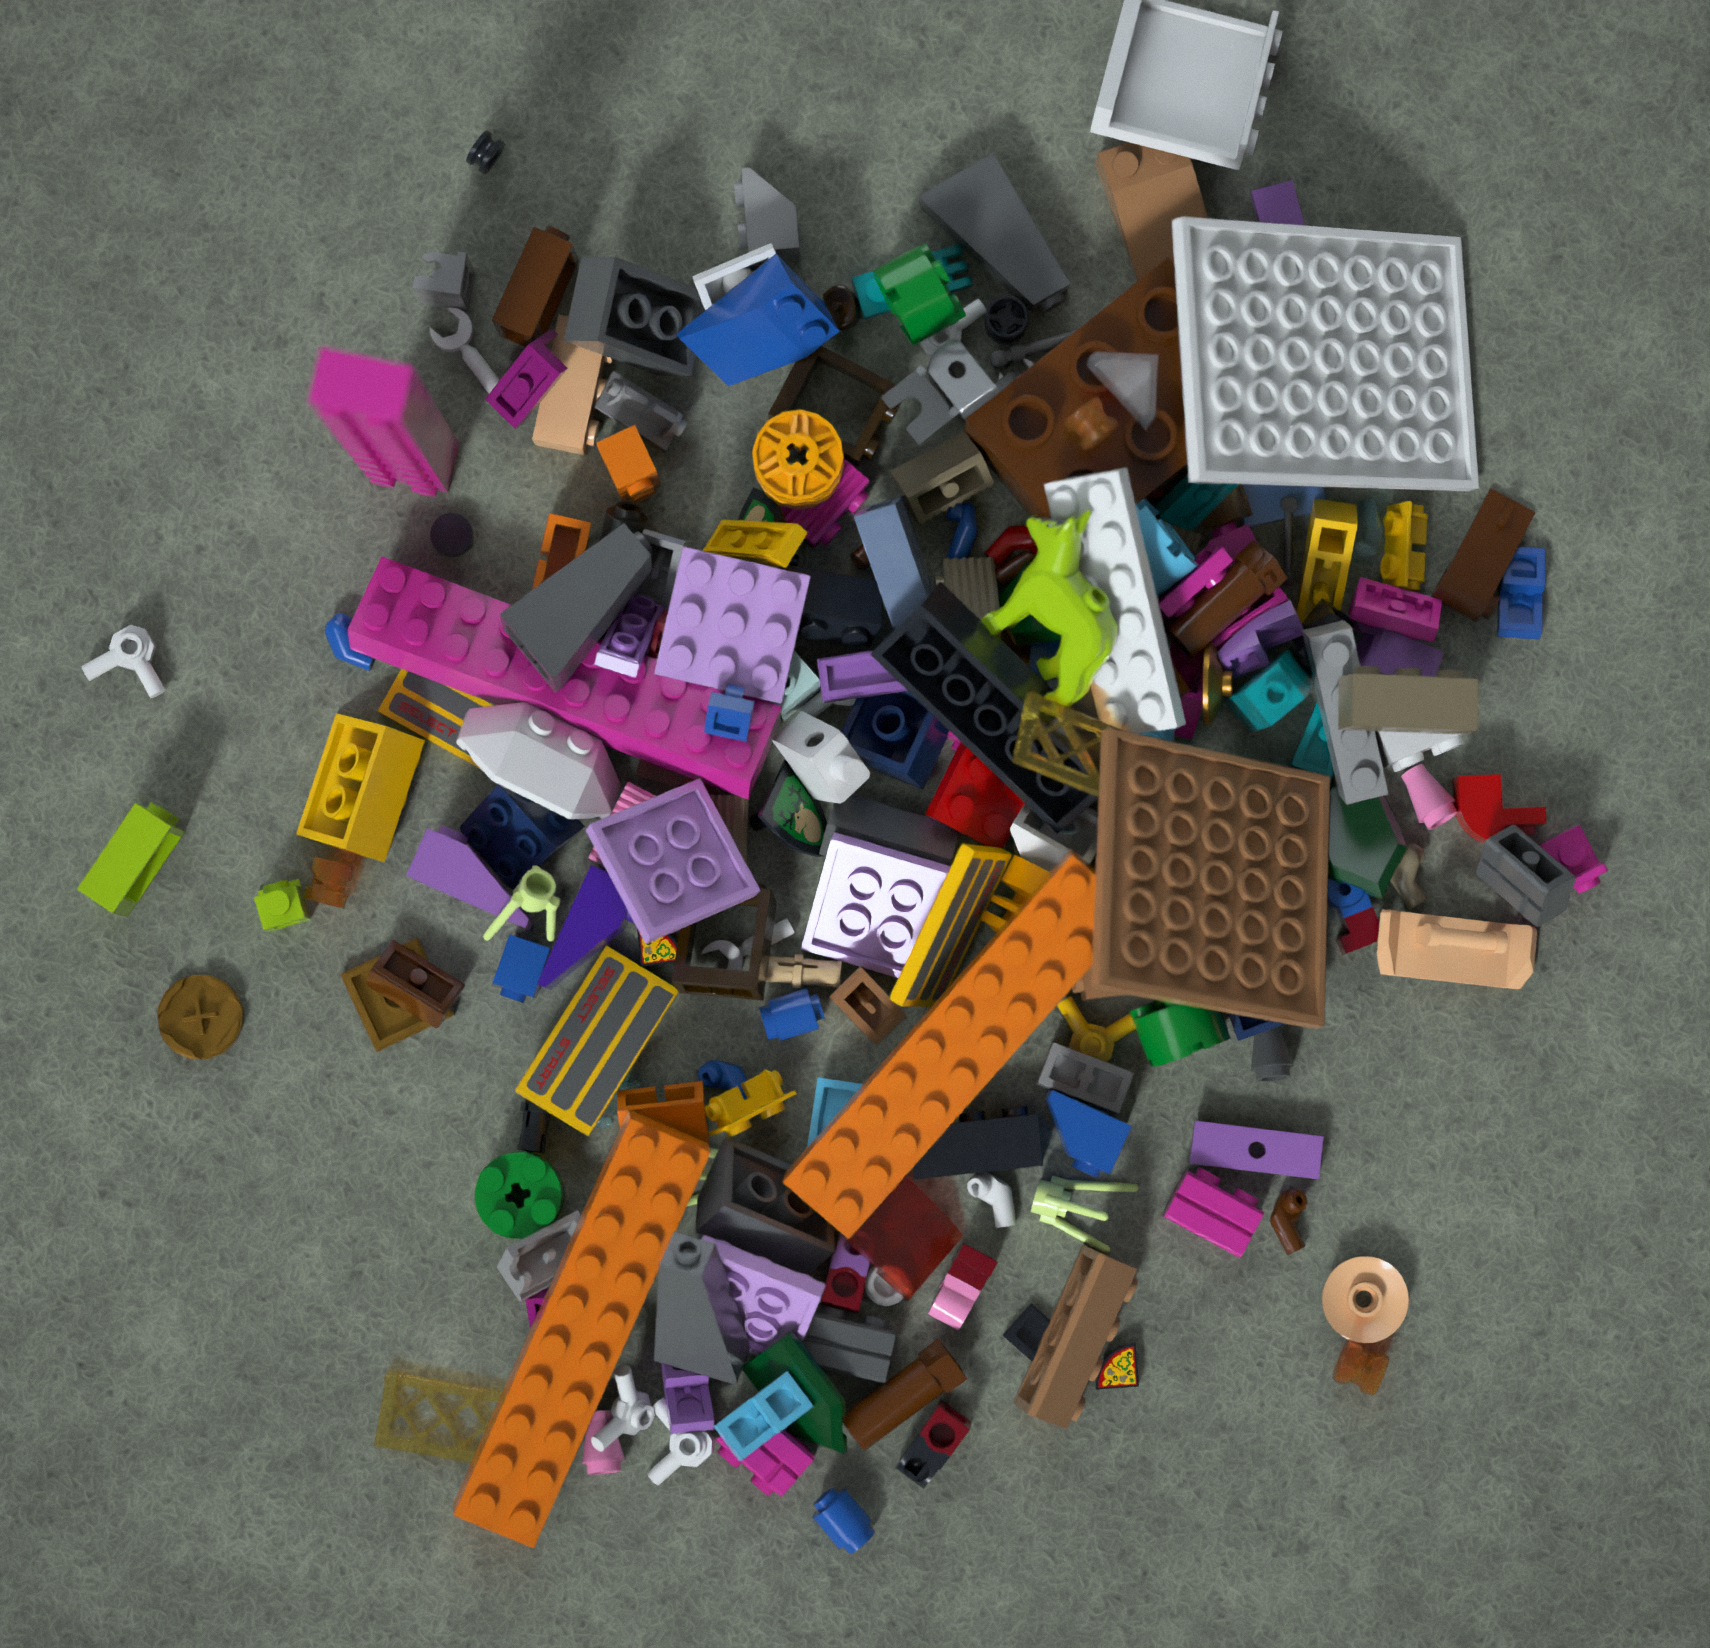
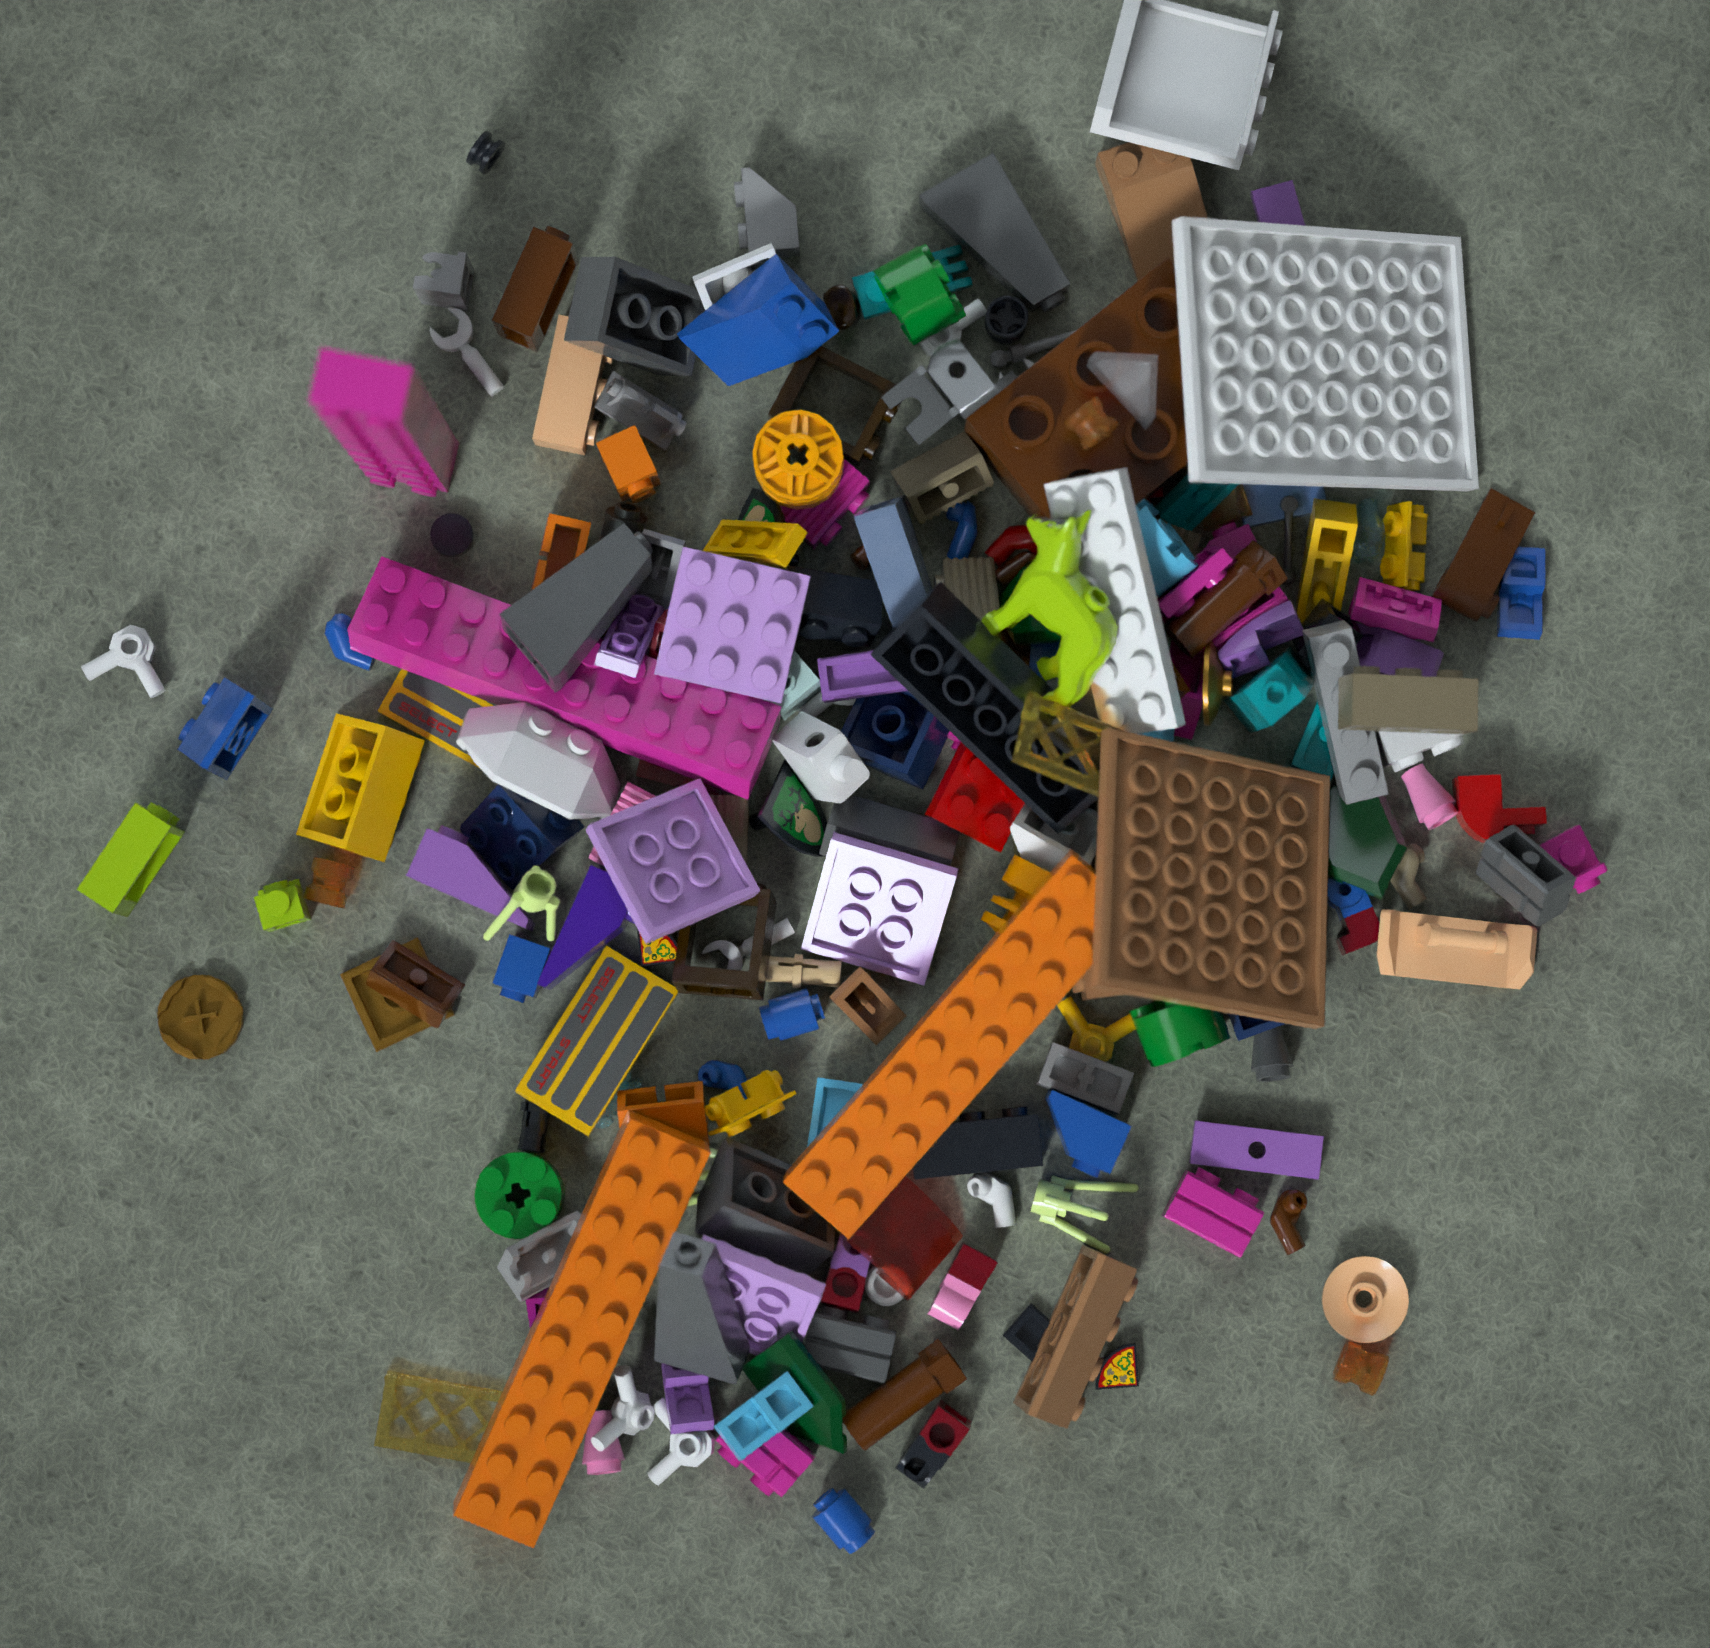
(223, 728): none -> blue slope
(527, 381): magenta panel -> none
(729, 714): blue tile -> none
(950, 925): tile -> none

